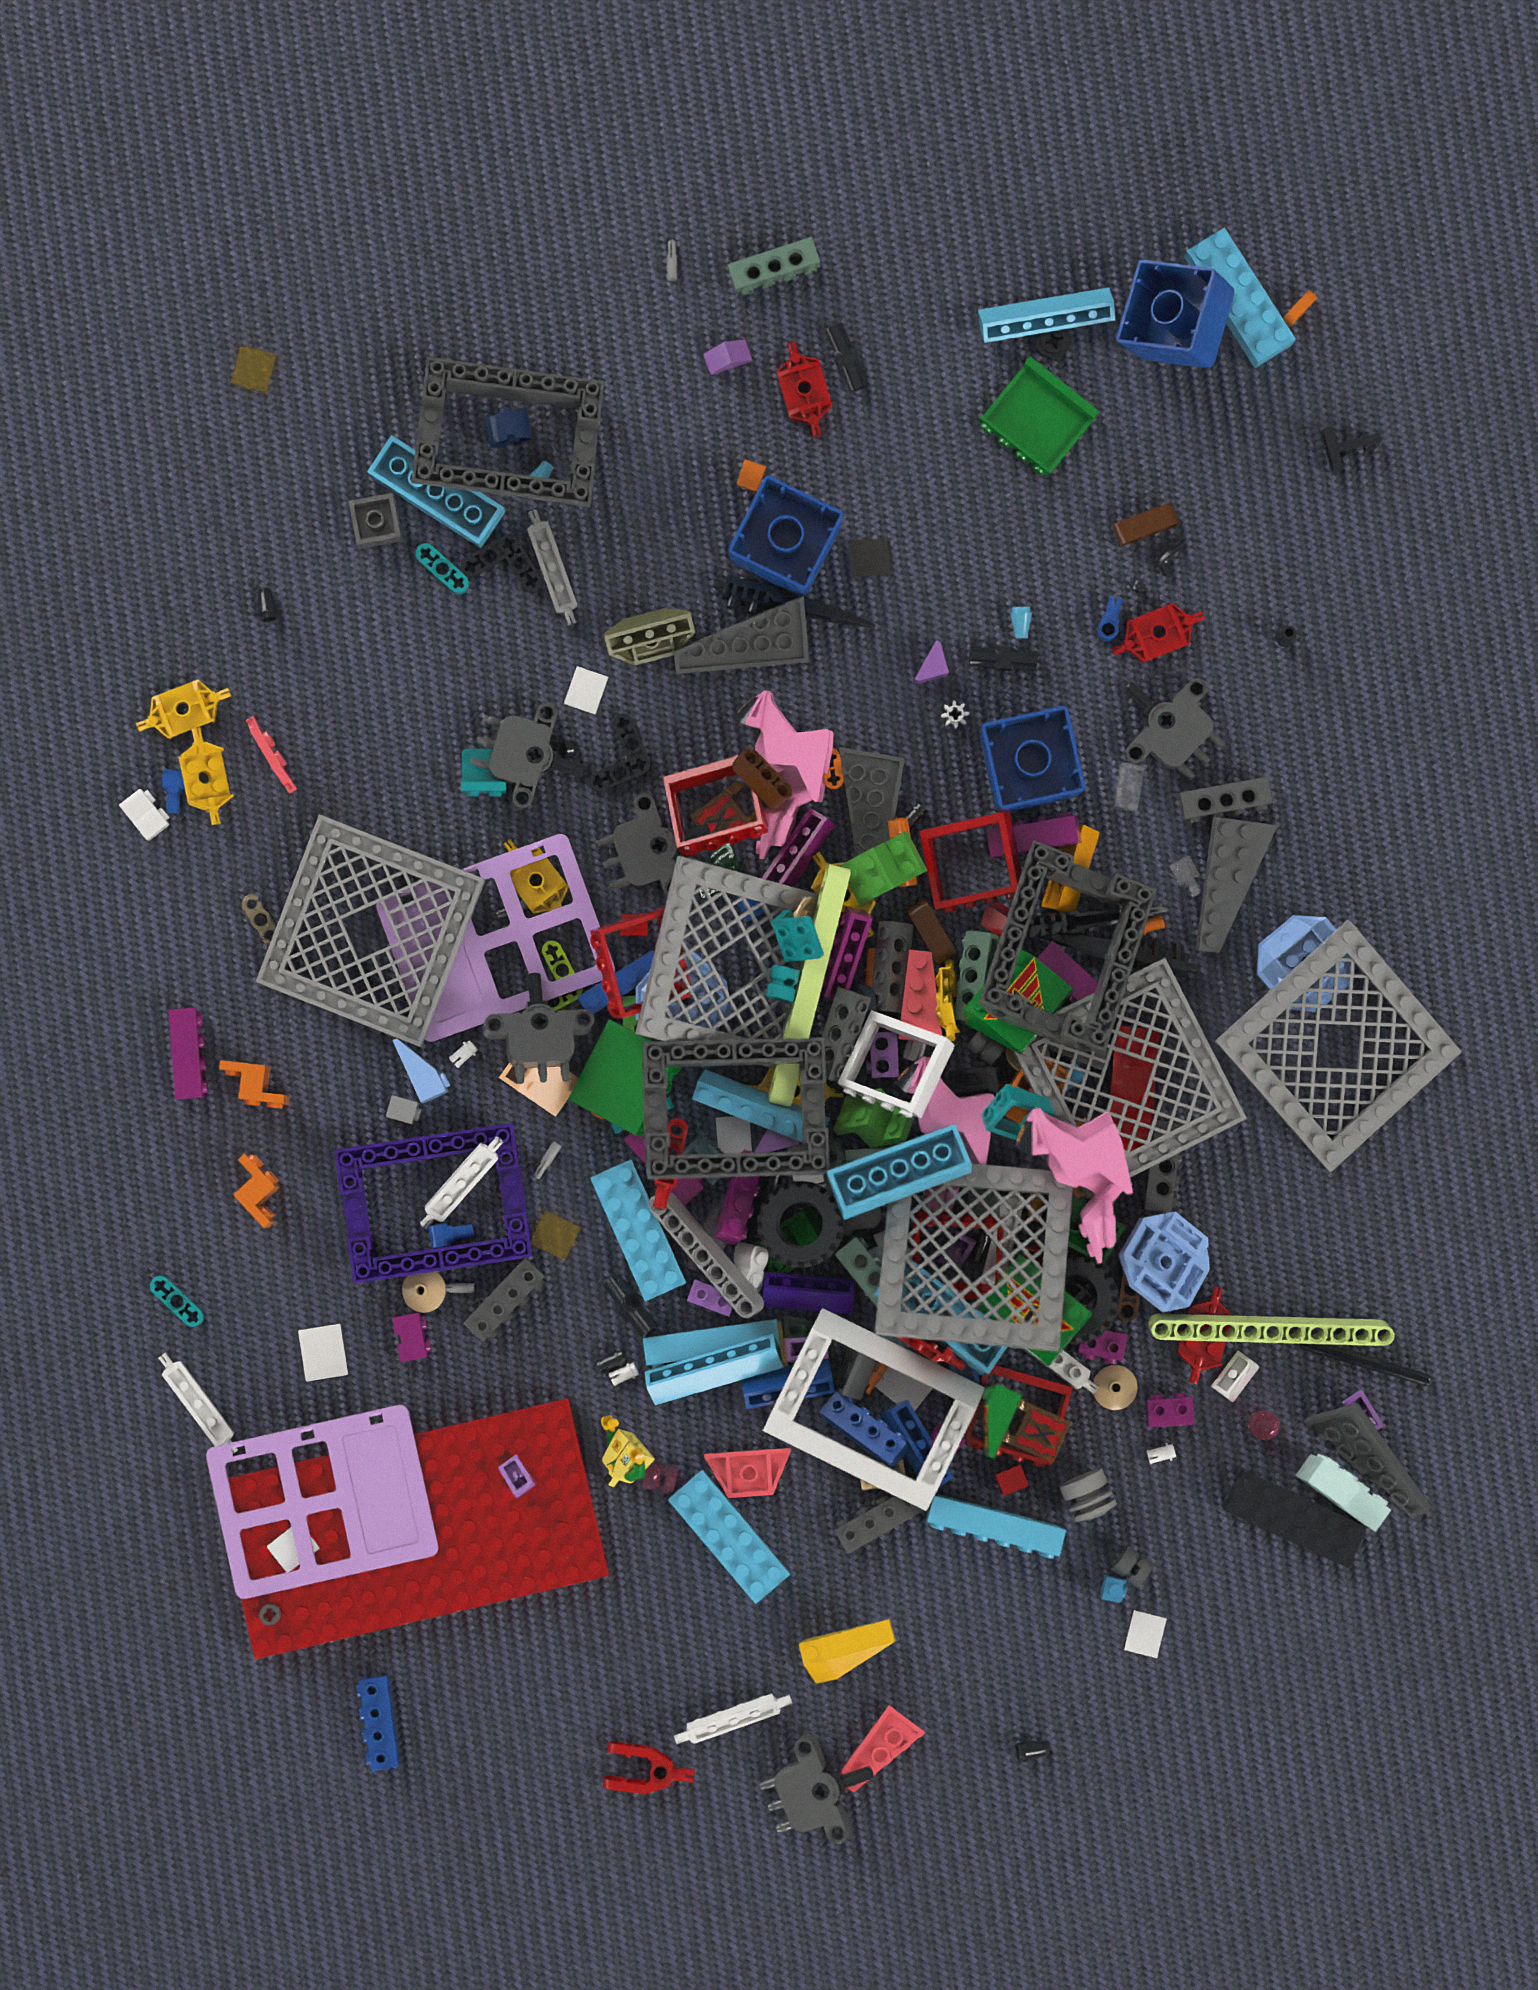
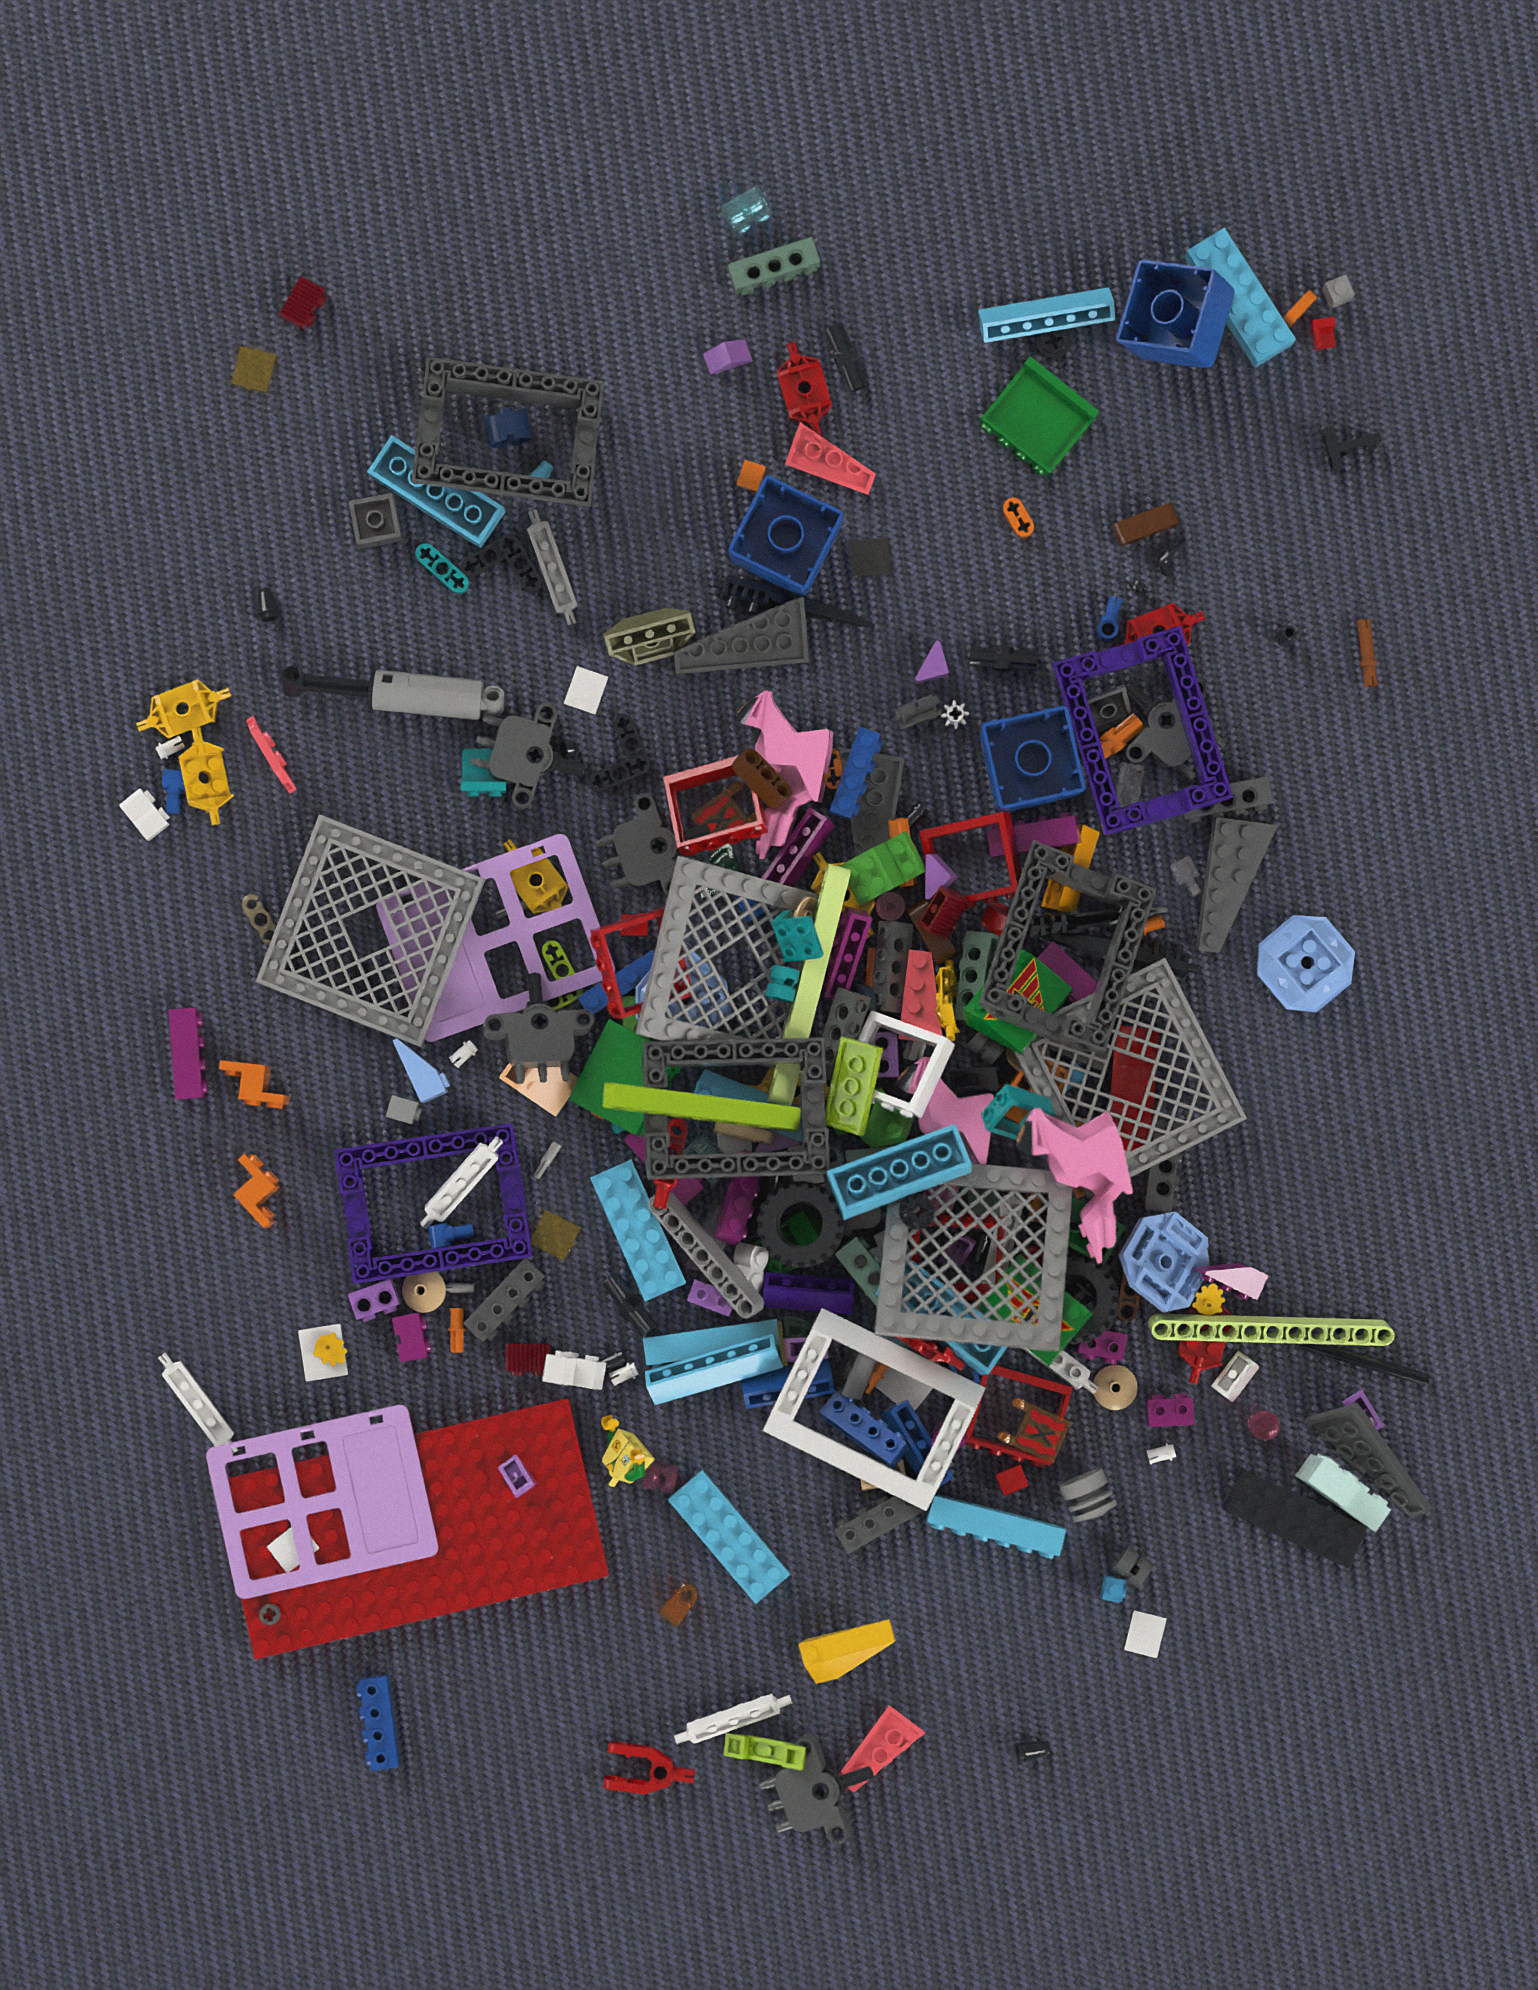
(168, 747): none -> white pin
(168, 1285): teal beam -> none
(303, 303): none -> dark red brick
(330, 1349): none -> yellow piece
(372, 1294): none -> medium lavender brick
(405, 692): none -> light grey piece
(457, 1330): none -> orange axle
(526, 1358): none -> dark red brick
(568, 1369): none -> white brick
(672, 261): light grey piece -> none
(677, 1607): none -> clear orange piece
(701, 1107): none -> lime beam
(744, 1133): none -> tan beam
(746, 210): none -> clear light blue brick
(748, 1471): coral wing -> none
(764, 1750): none -> lime slope
(825, 460): none -> coral wing
(852, 1085): none -> lime tile
(854, 774): none -> blue brick
(890, 907): none -> clear pink wheel
(908, 715): none -> dark grey hinge
(909, 1218): none -> black gear
(937, 874): none -> medium lavender slope
(944, 912): none -> dark red brick
(997, 1412): green slope -> none
(1013, 520): none -> orange beam
(1021, 621): medium azure cone -> none
(1109, 708): none -> dark grey slope
(1118, 737): none -> orange piece
(1172, 648): none -> dark purple slope
(1209, 1300): none -> yellow piece
(1235, 1276): none -> slope
(1281, 997): light grey plate -> none
(1322, 333): none -> red panel
(1338, 291): none -> light grey brick
(1368, 660): none -> dark orange pin

